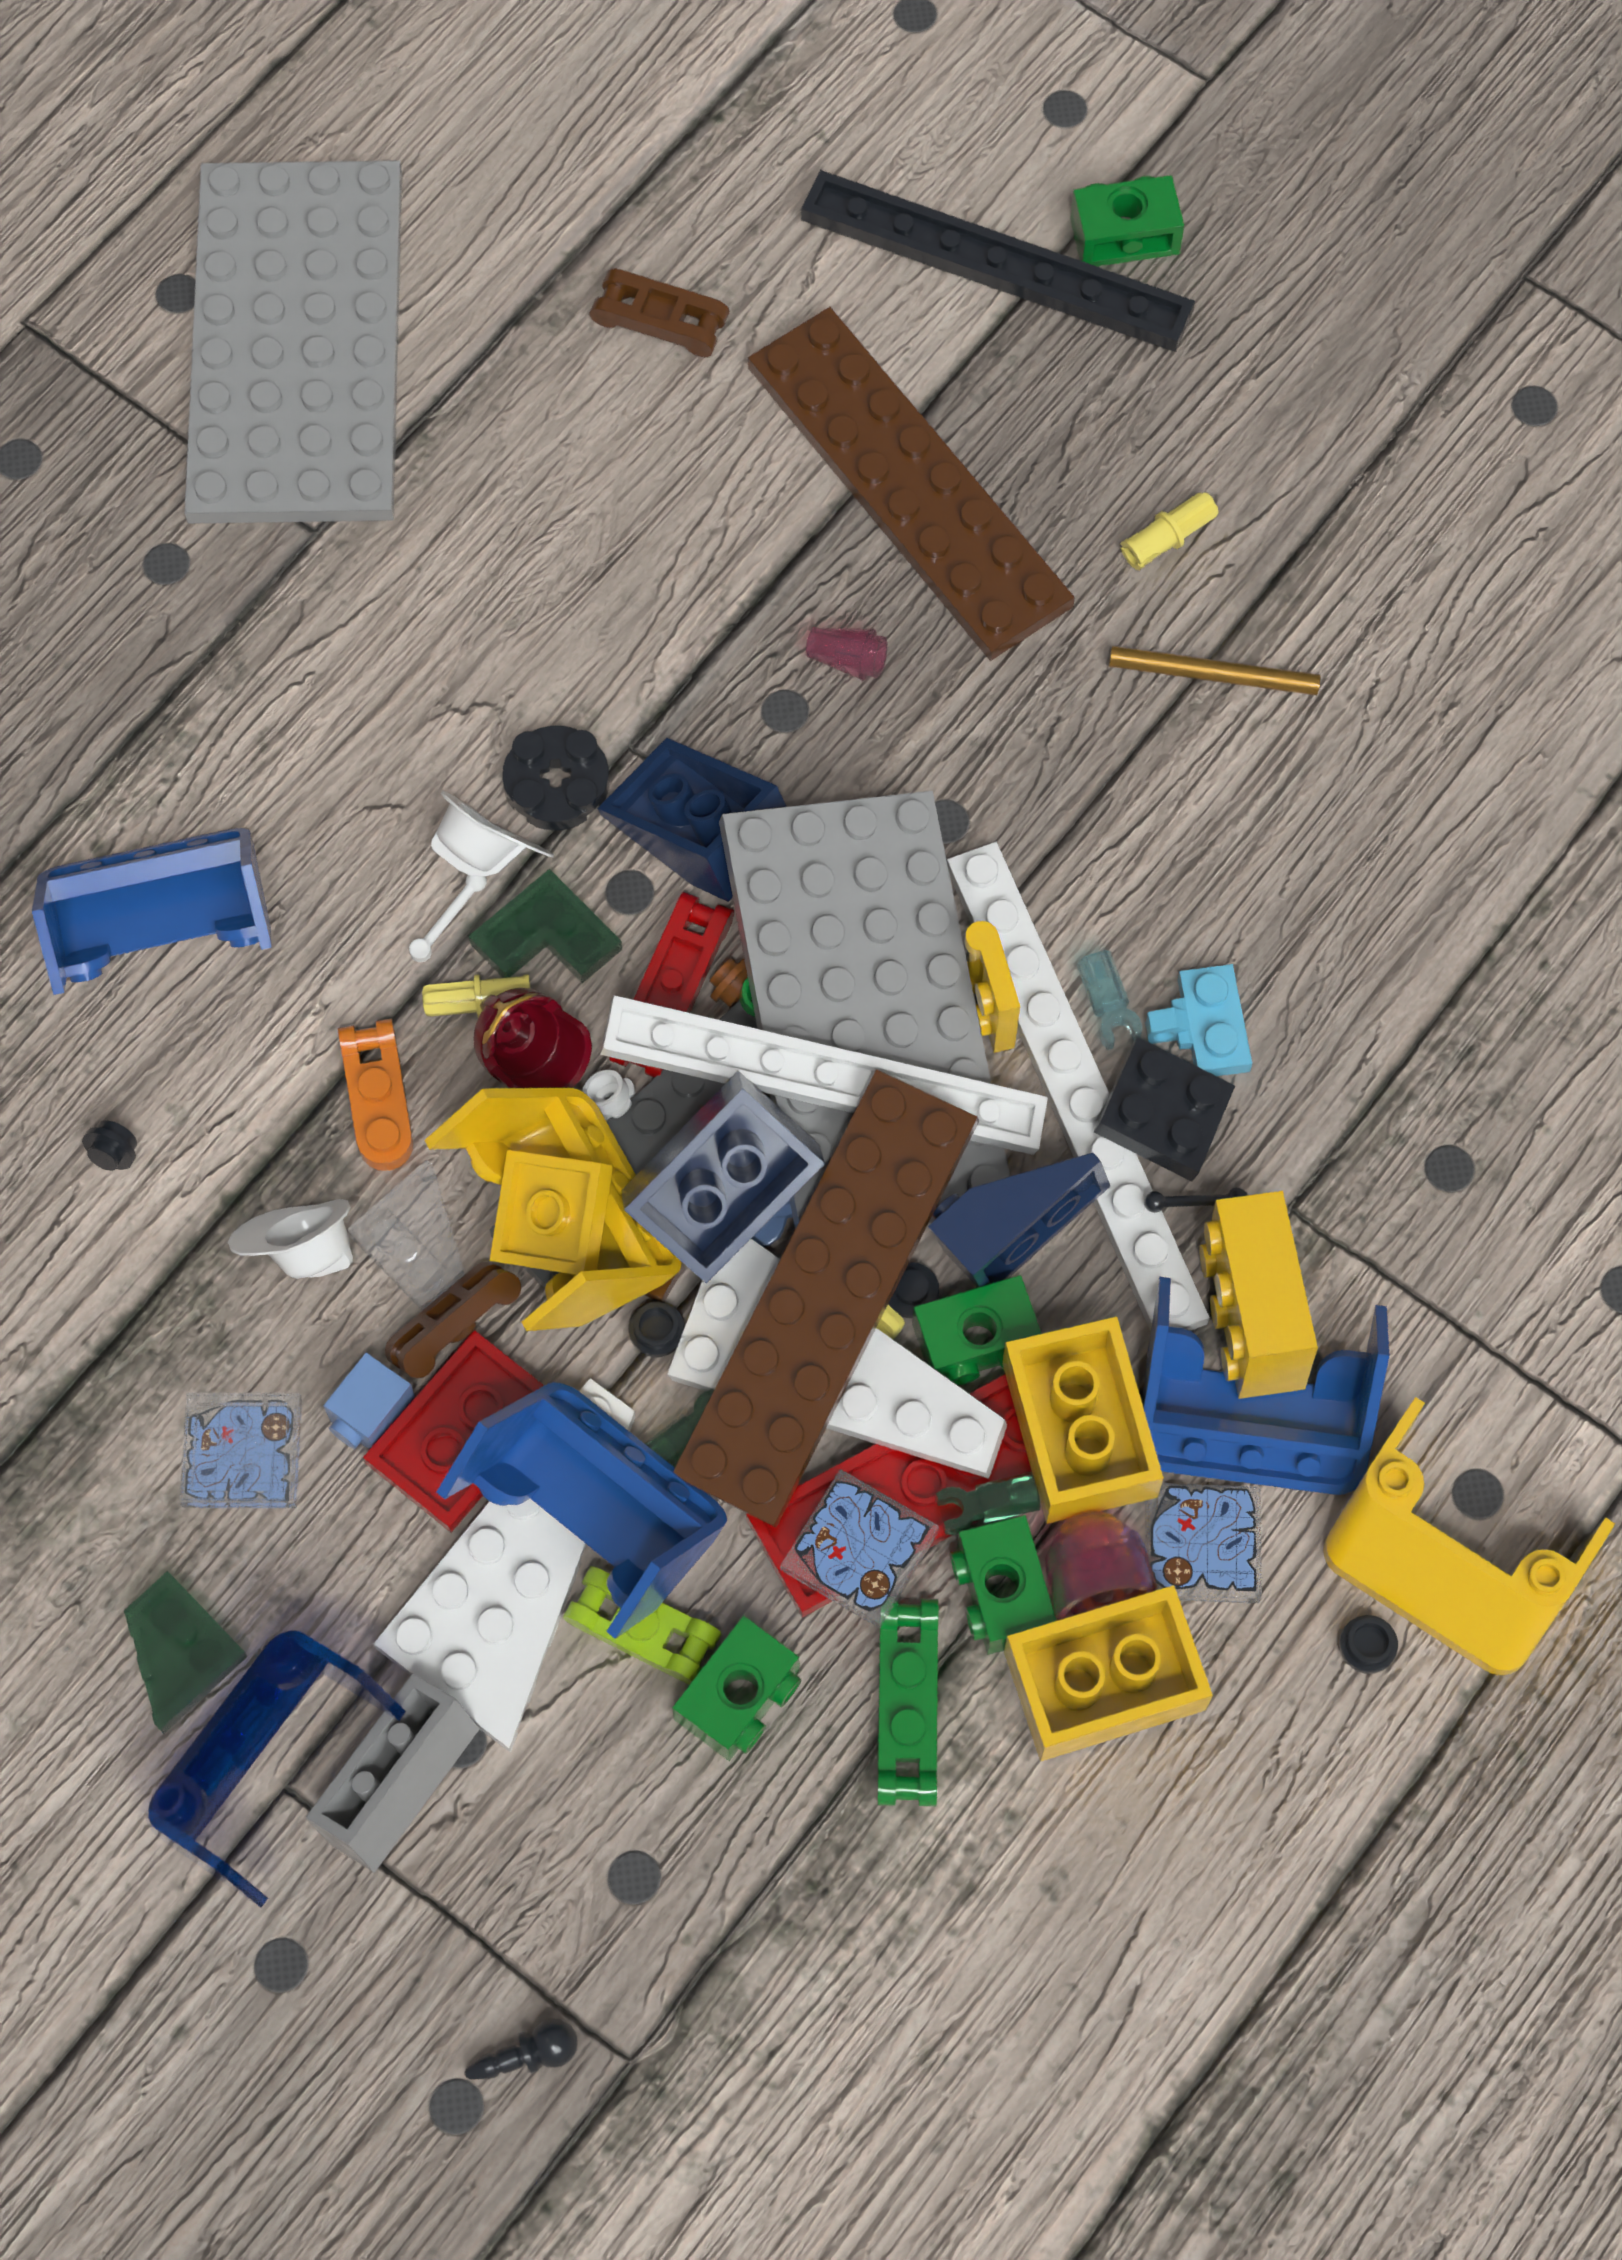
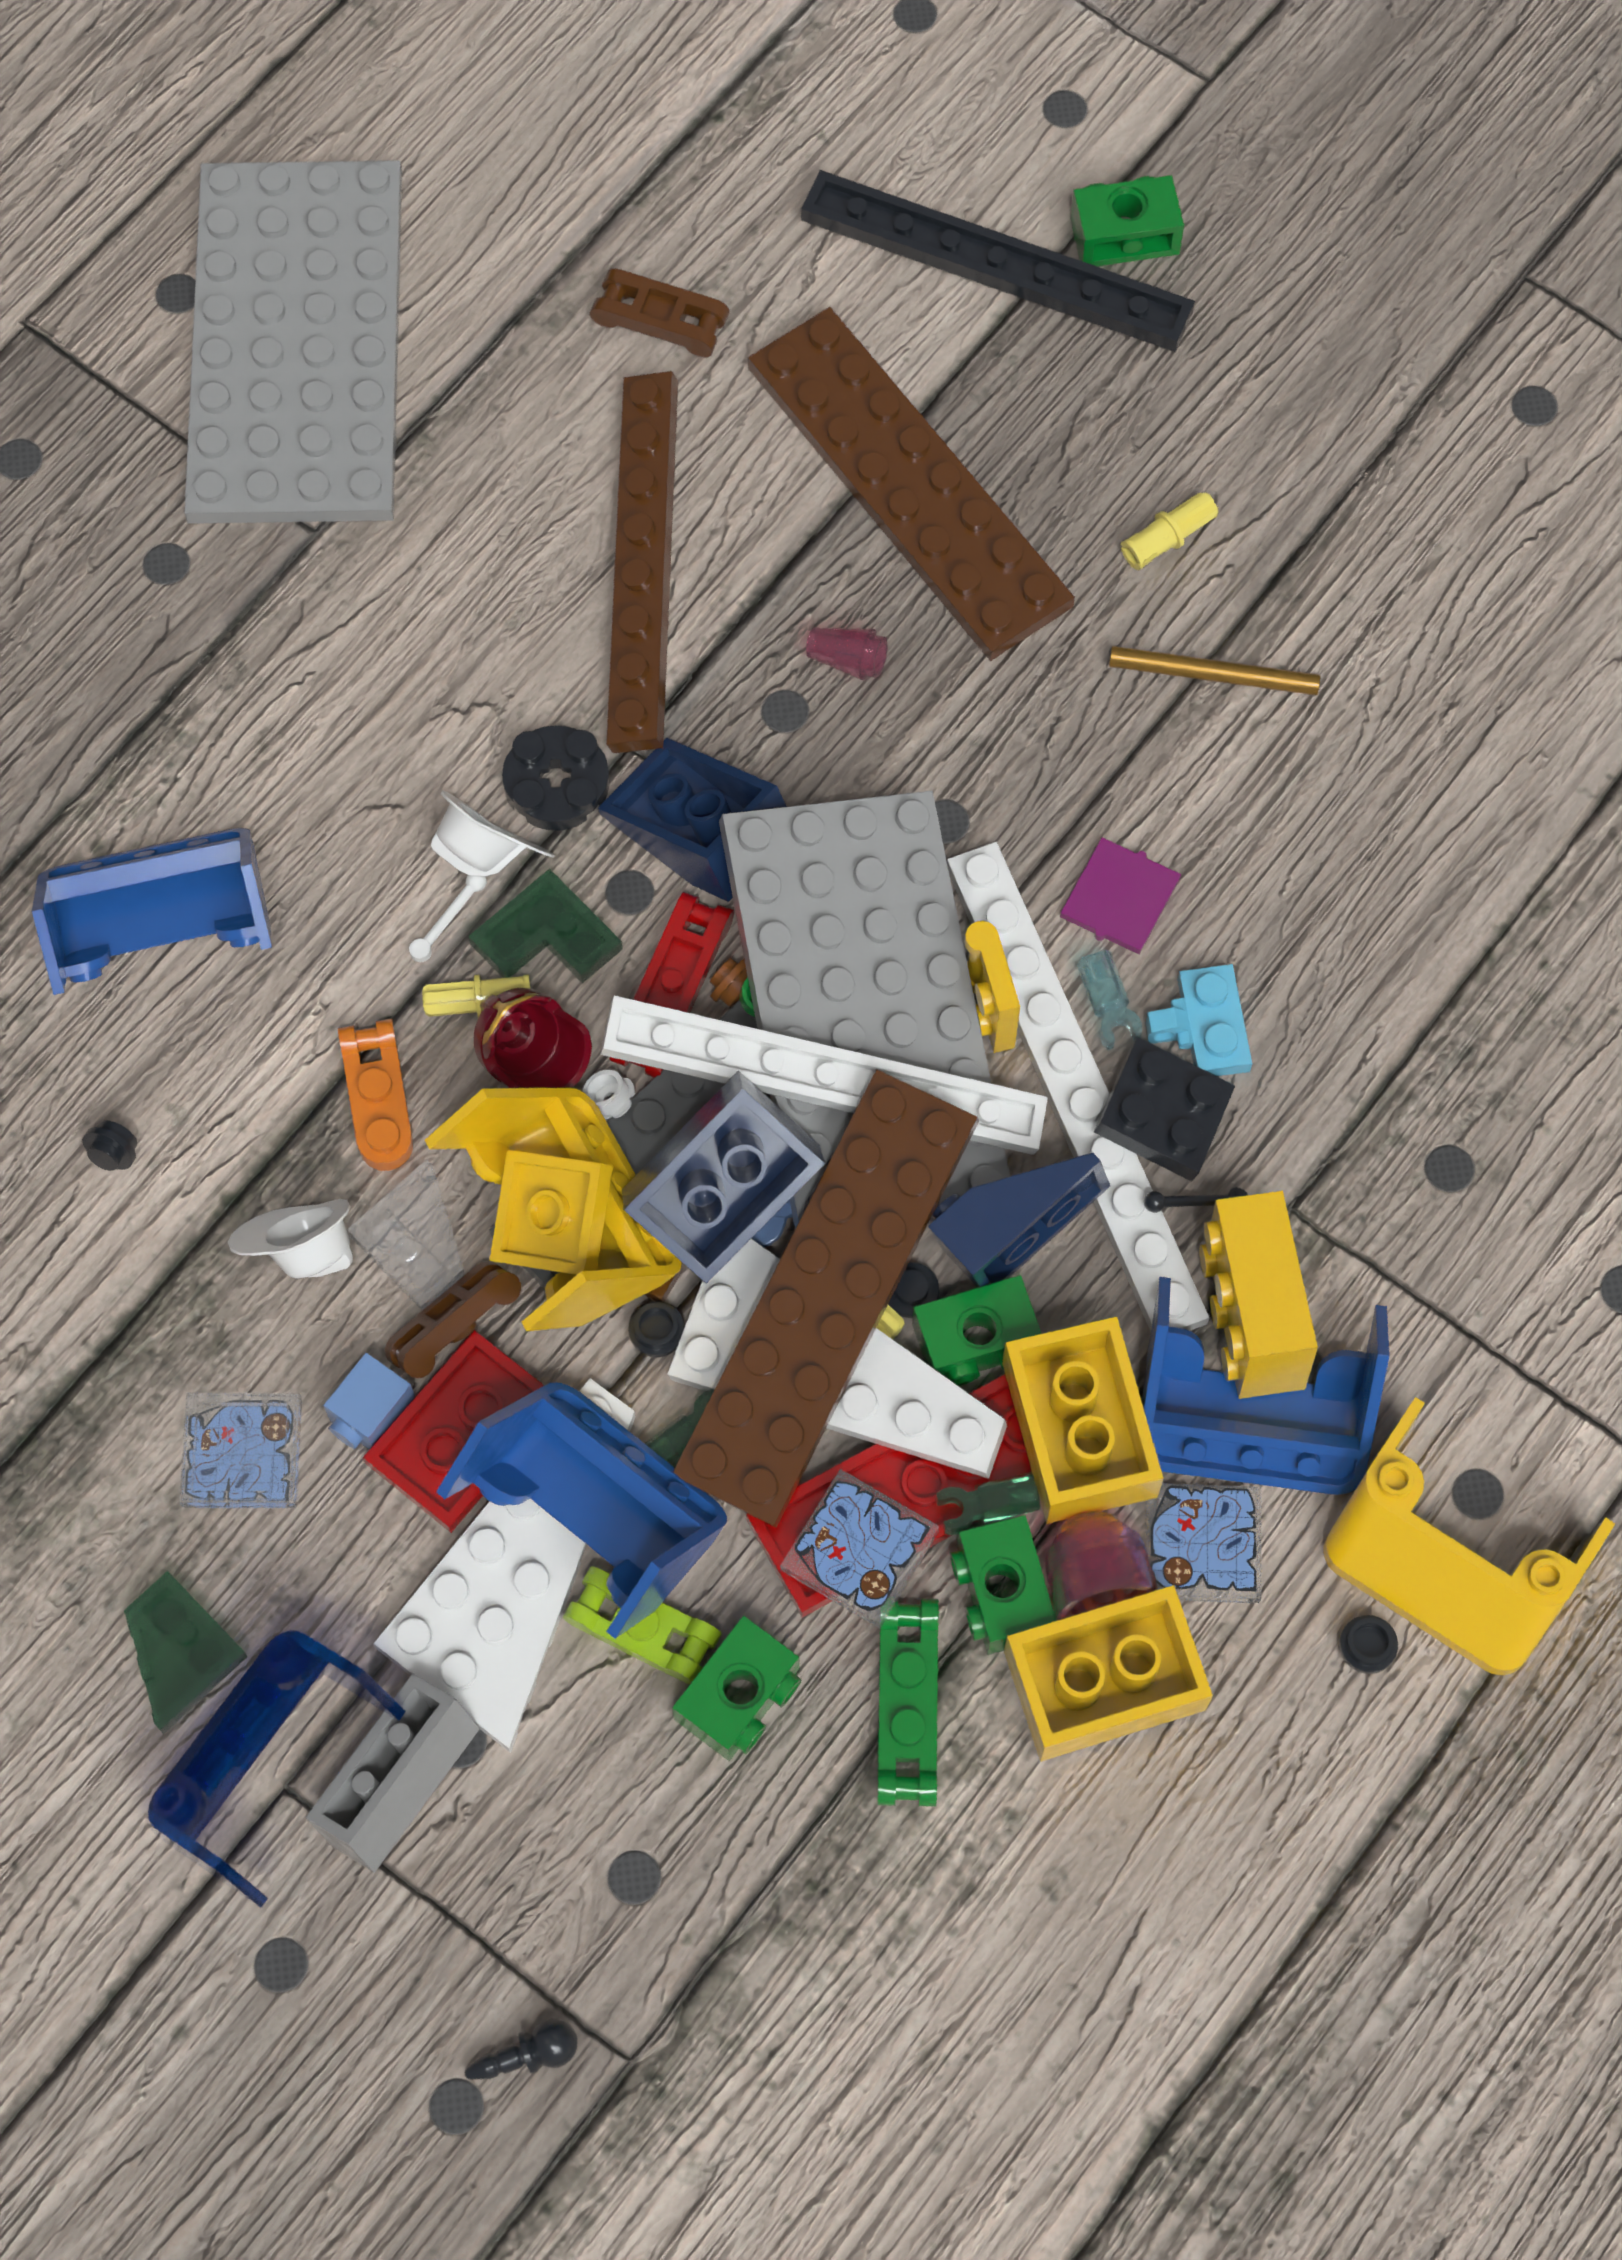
(642, 563): none -> reddish brown plate
(1120, 895): none -> magenta piece

